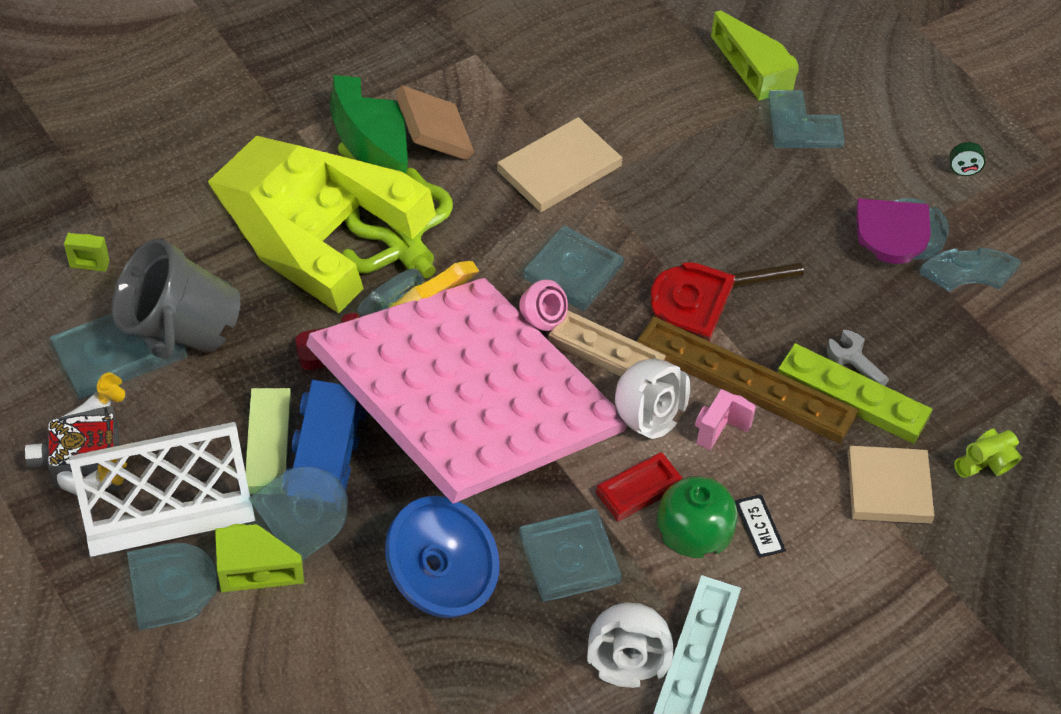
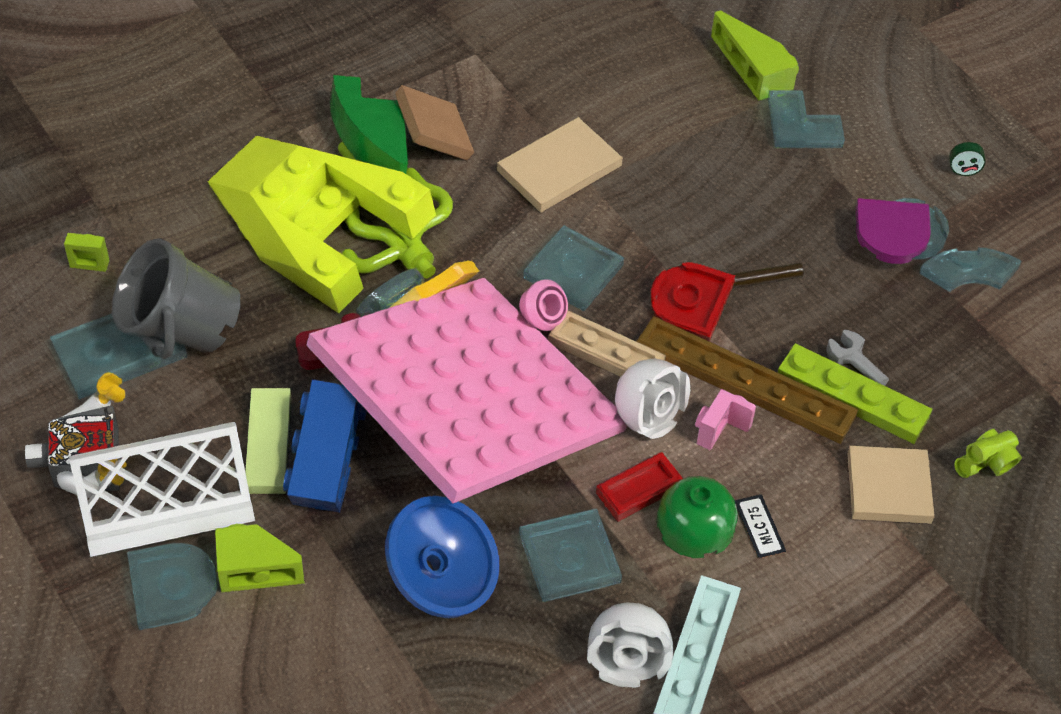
(303, 508): clear light blue tile -> none

